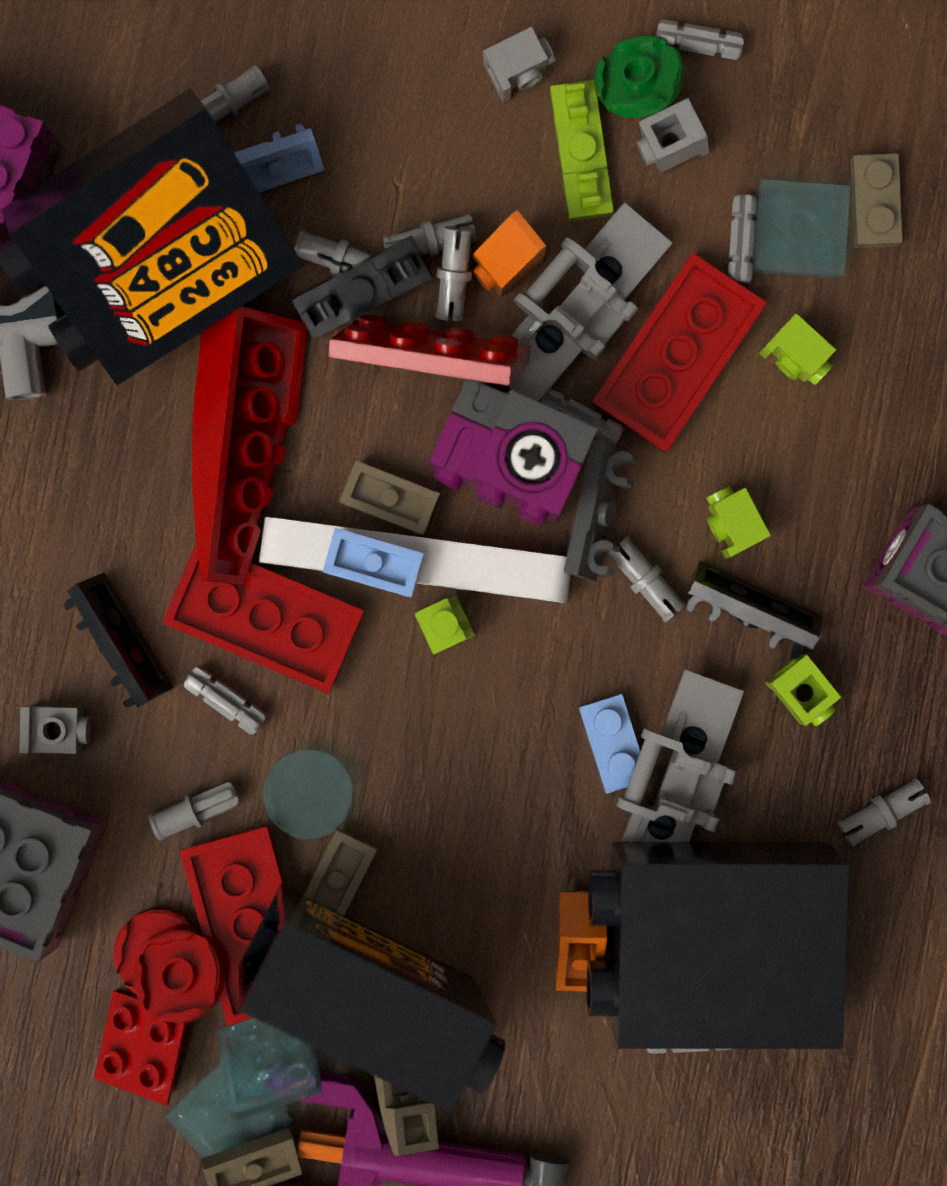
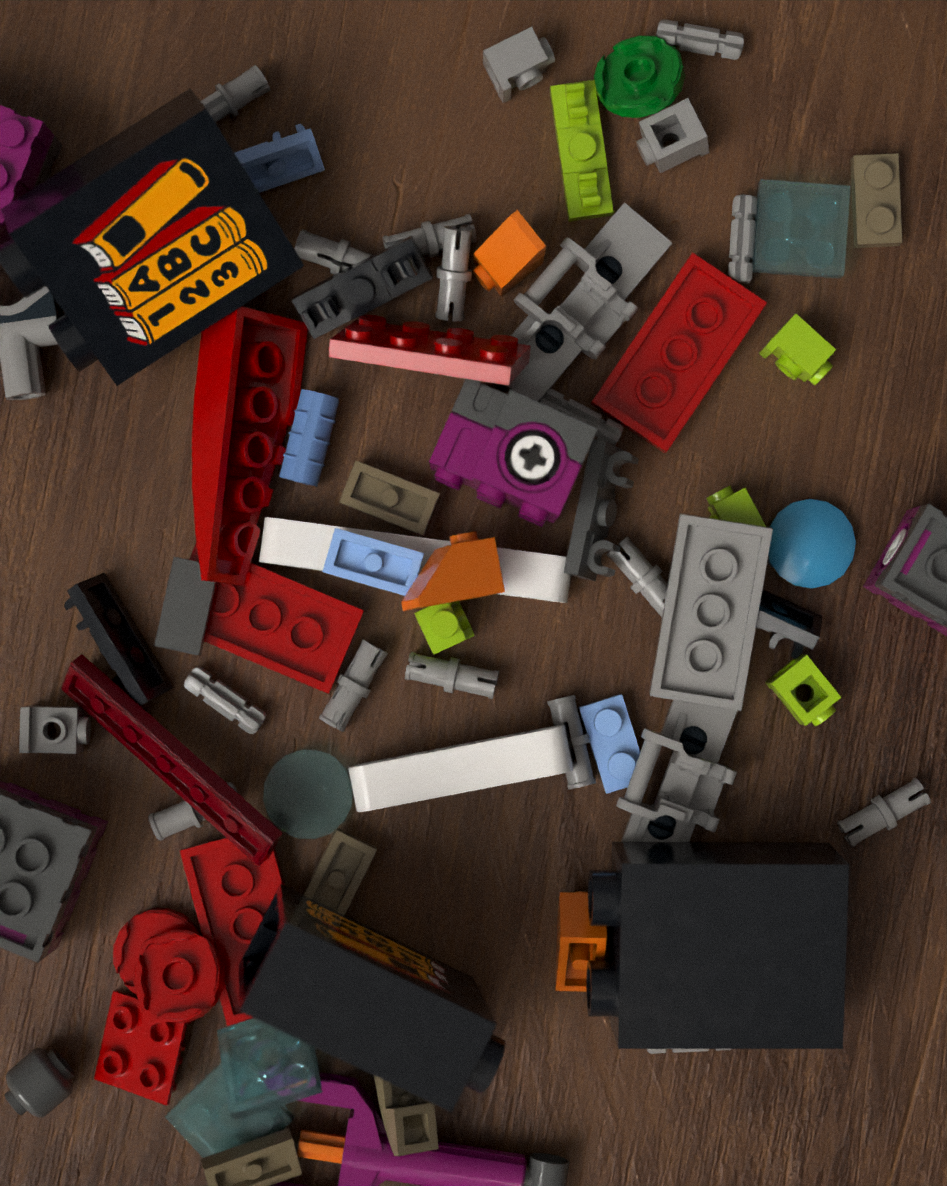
(39, 1082): none -> dark grey head
(171, 760): none -> dark red tile
(185, 608): none -> dark grey tile
(309, 437): none -> medium blue axle
(353, 685): none -> light grey pin
(451, 675): none -> light grey pin
(457, 573): none -> orange slope
(461, 768): none -> white beam
(564, 711): none -> light grey pin
(710, 611): none -> light grey plate
(811, 543): none -> dark azure dish

